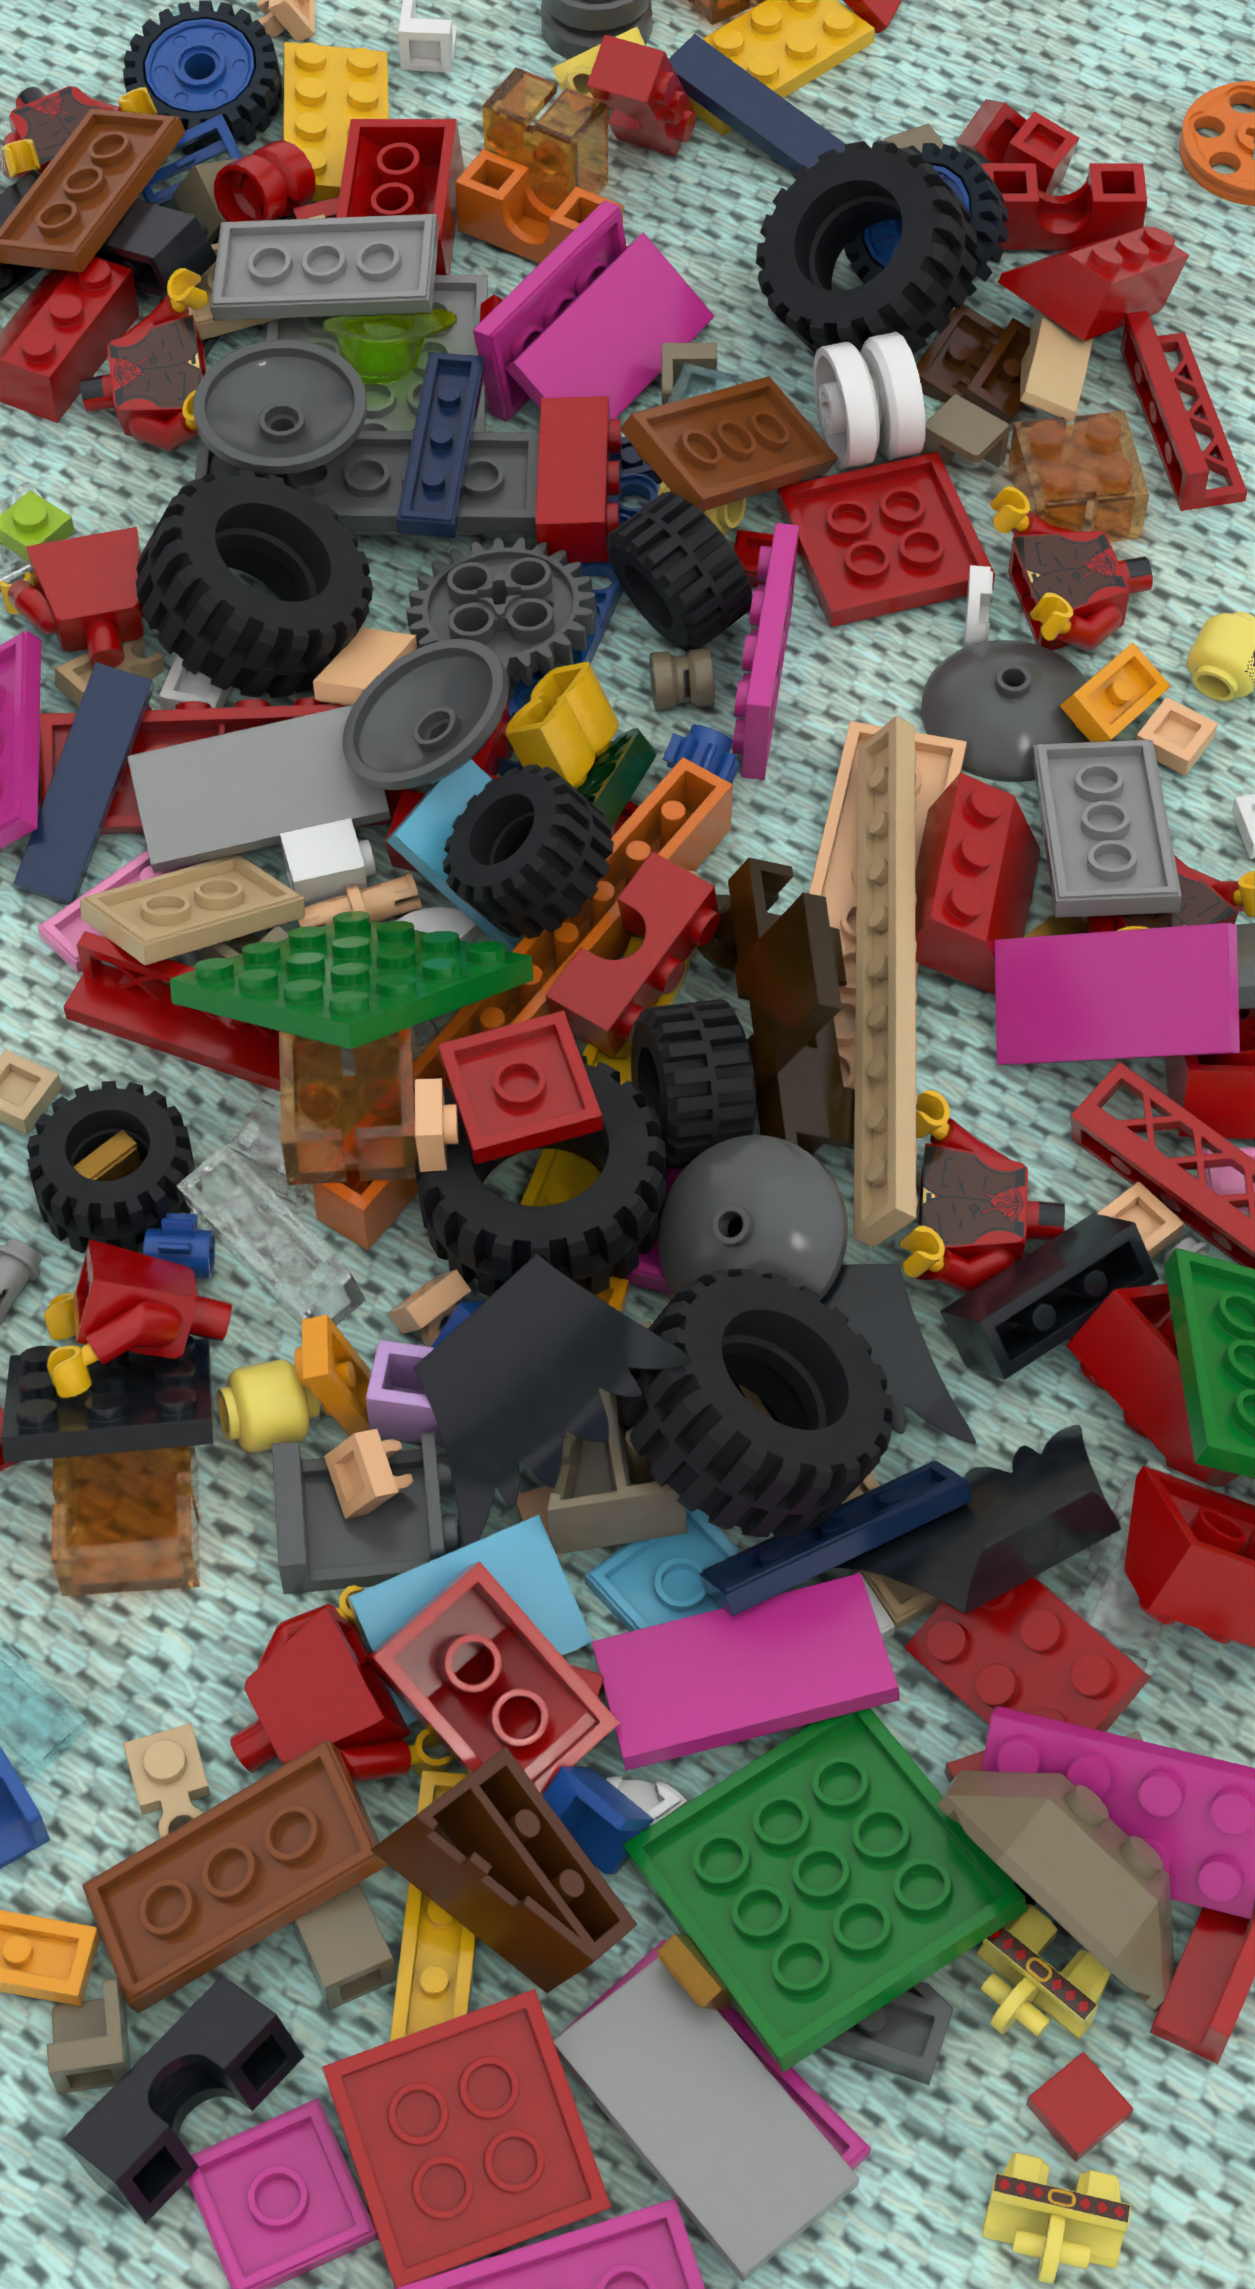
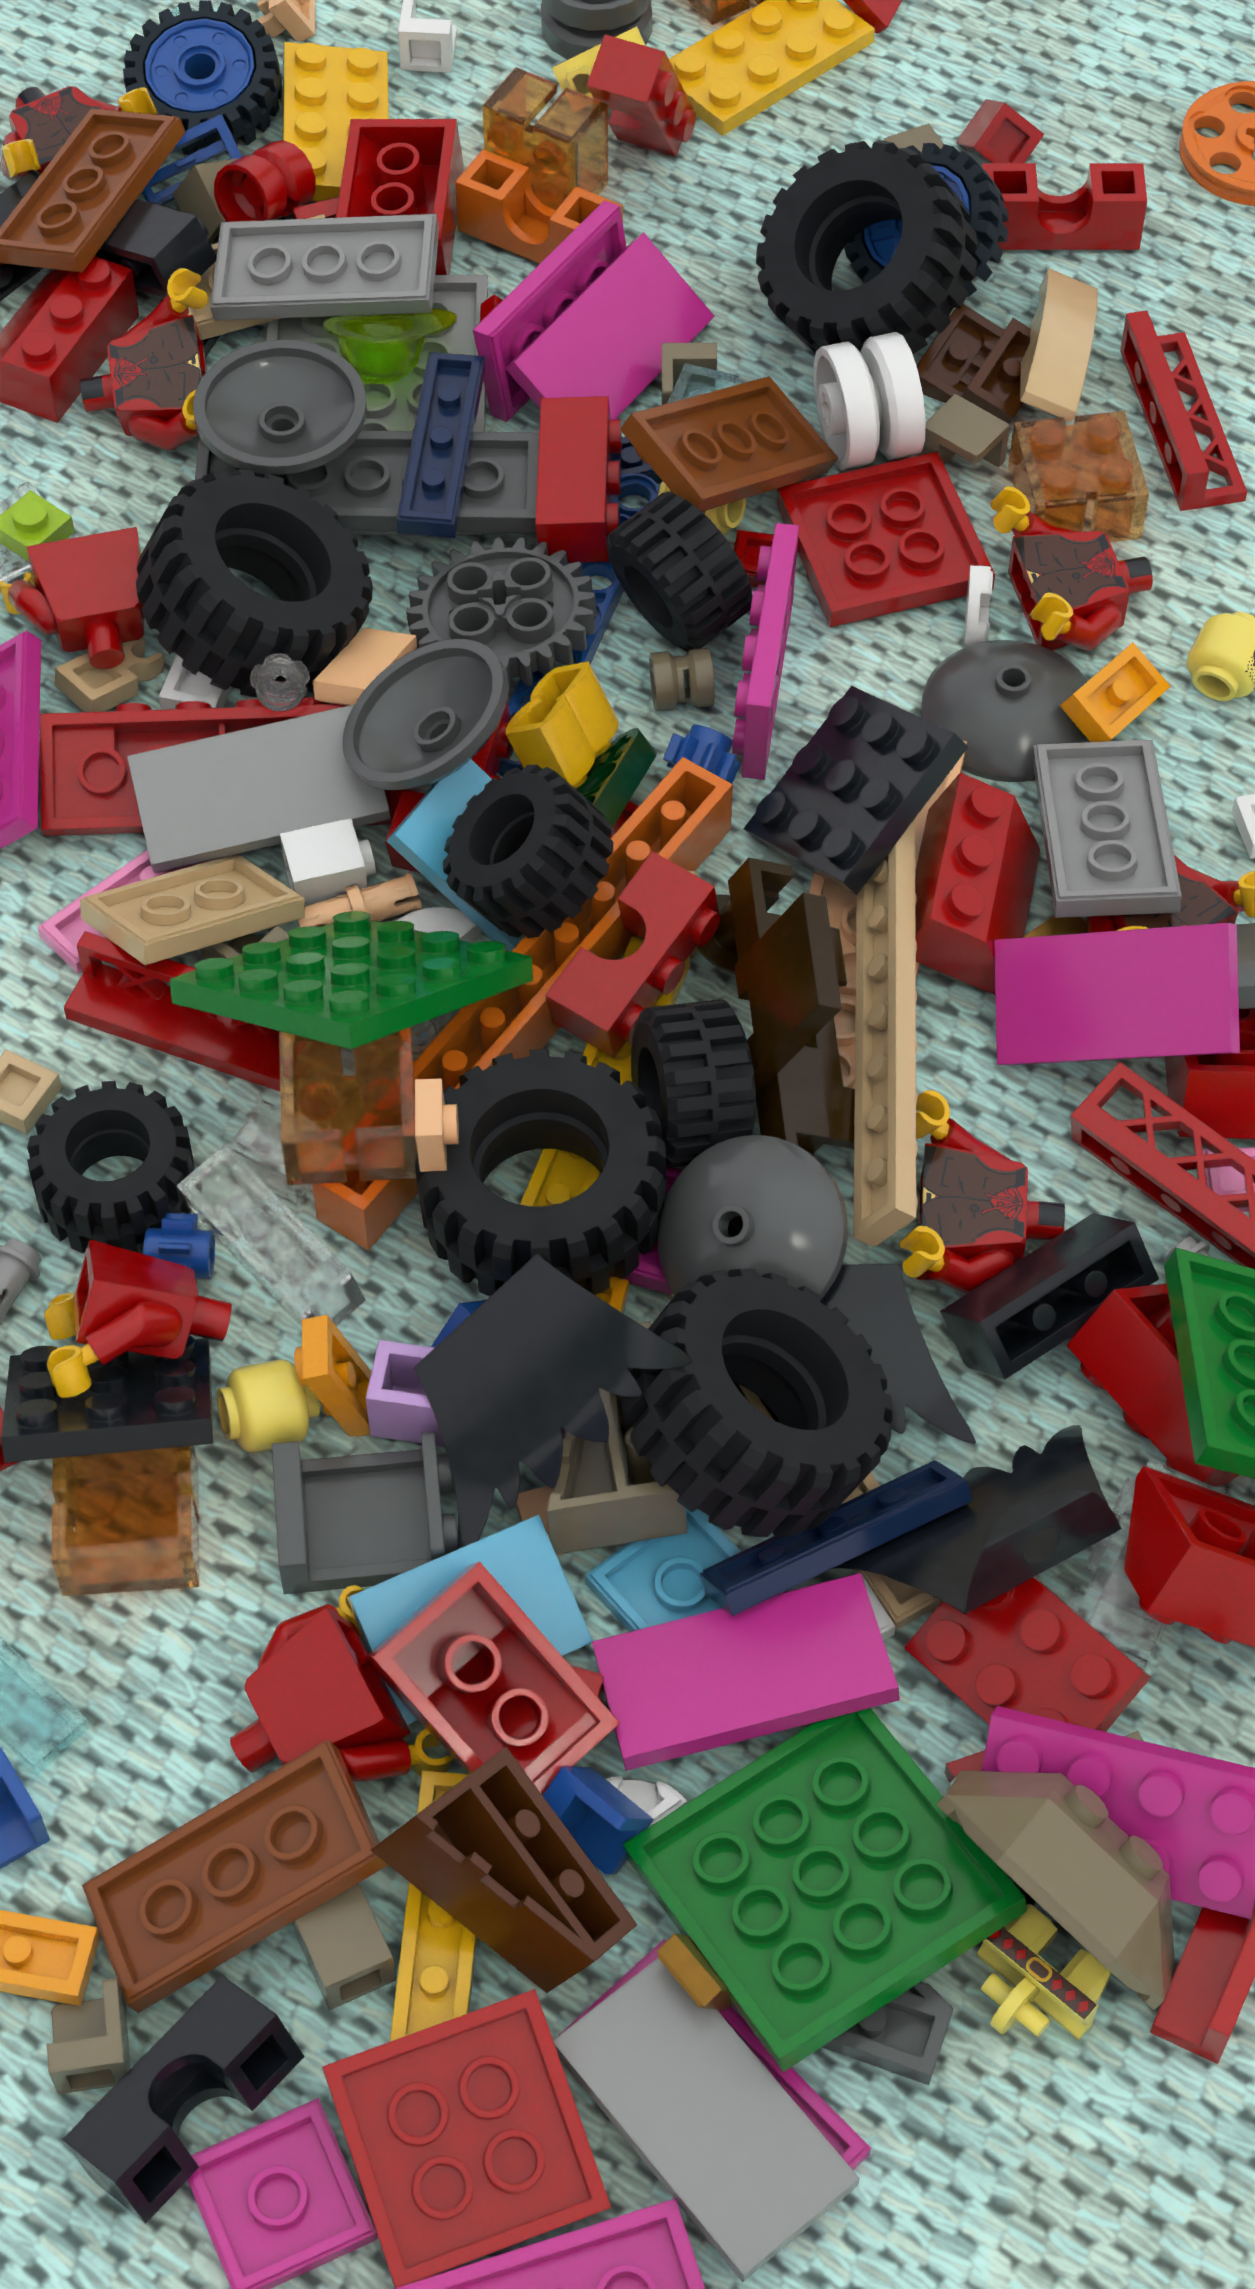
(84, 784): dark blue tile -> none
(111, 1160): pearl gold tile -> none
(168, 1775): tan plate -> none
(275, 694): none -> clear plate
(363, 1472): light nougat tile -> none
(430, 1305): light nougat tile -> none
(520, 1087): red plate -> none
(750, 106): dark blue tile -> none
(855, 788): none -> black plate
(1047, 146): red panel -> none
(1055, 2221): light yellow hips -> none
(1079, 2106): red tile -> none
(1101, 280): red slope -> none
(1154, 1221): light nougat plate -> none
(1178, 735): light nougat plate -> none

